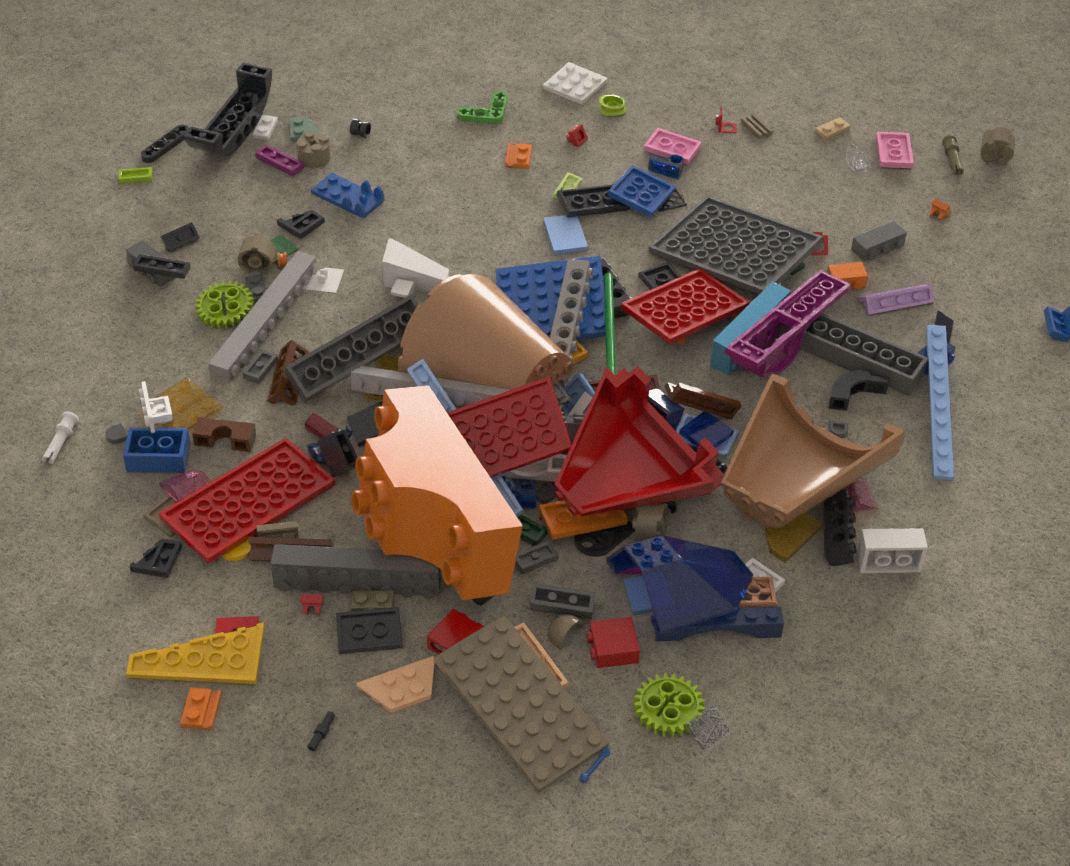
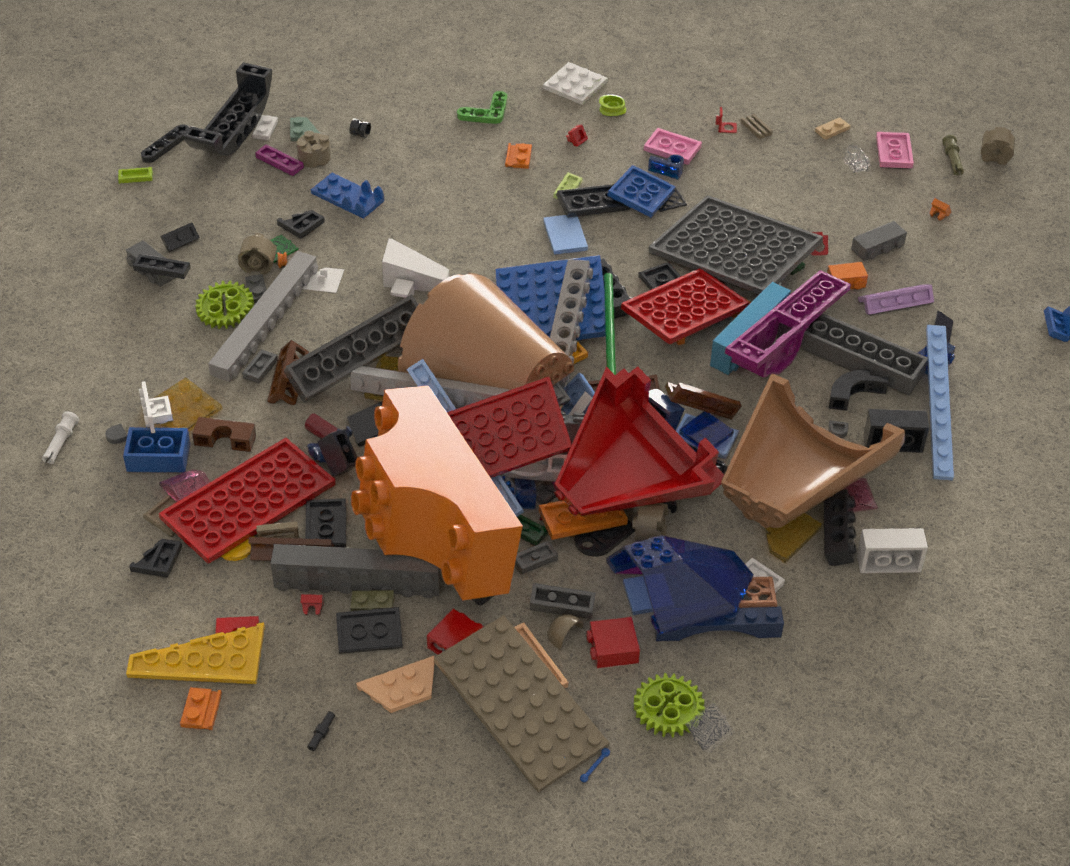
(326, 520): none -> black tile
(913, 422): none -> black brick

